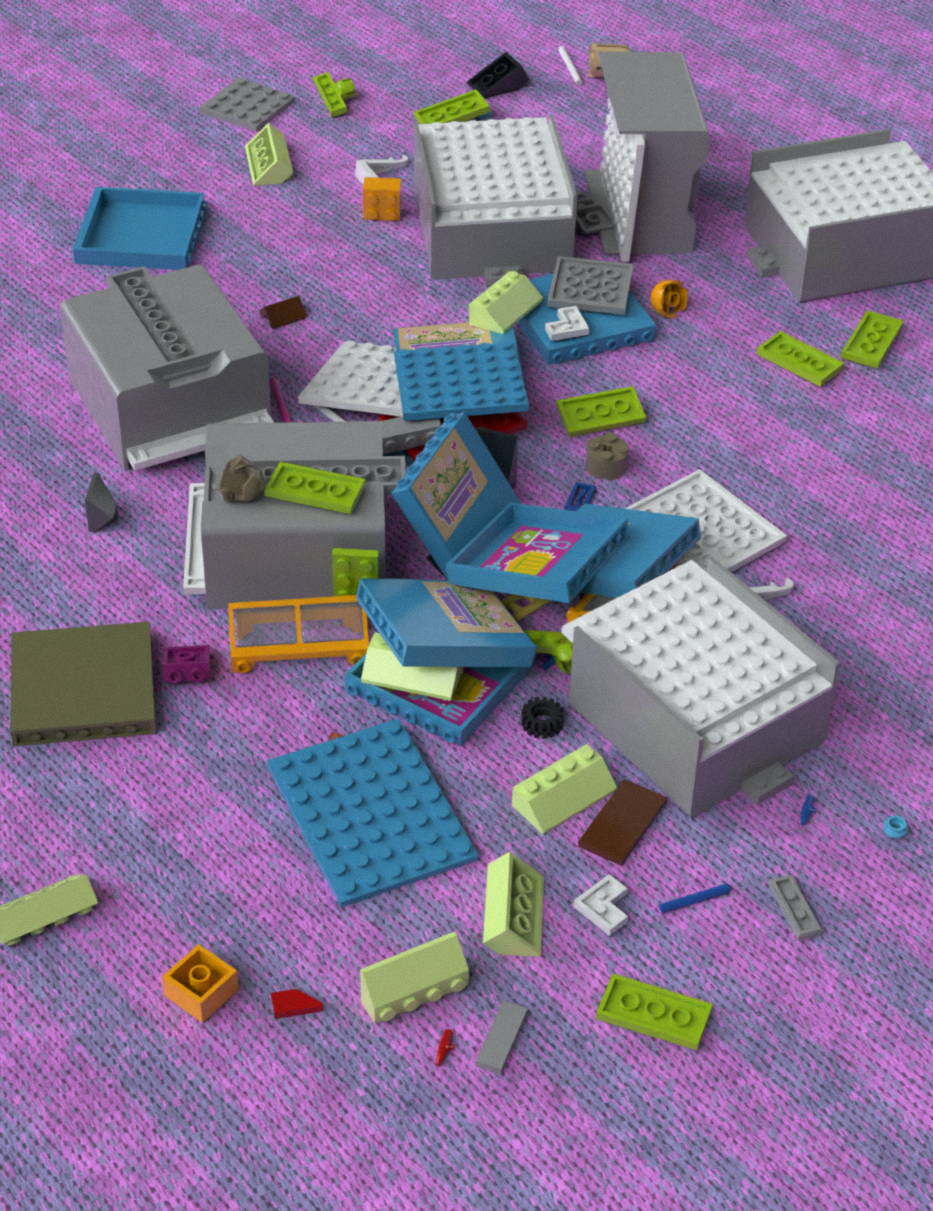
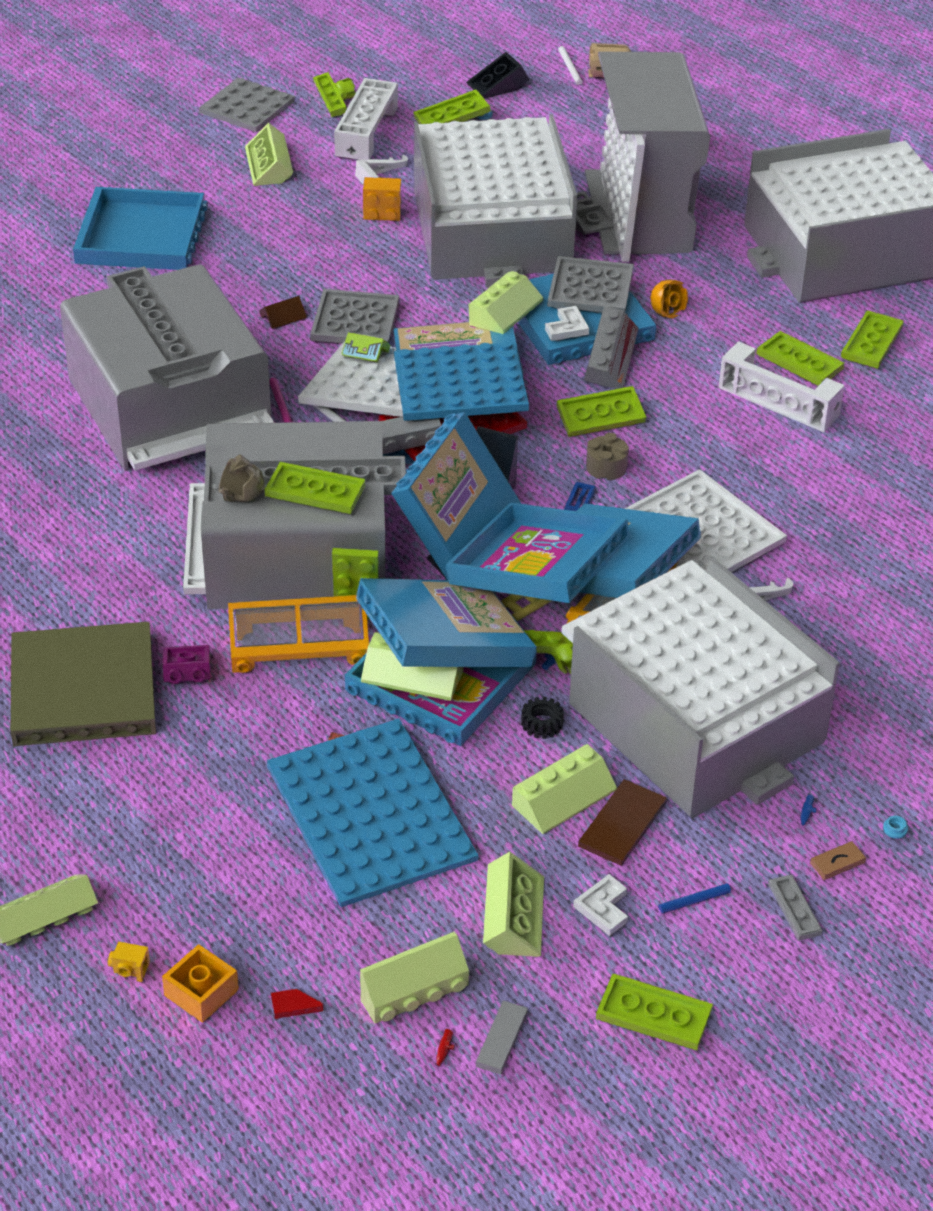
(99, 505): dark grey slope -> none
(129, 960): none -> yellow brick
(354, 313): none -> light grey plate
(356, 129): none -> white plate
(364, 347): none -> lime panel
(611, 349): none -> light grey slope
(808, 406): none -> white plate
(838, 860): none -> medium nougat tile

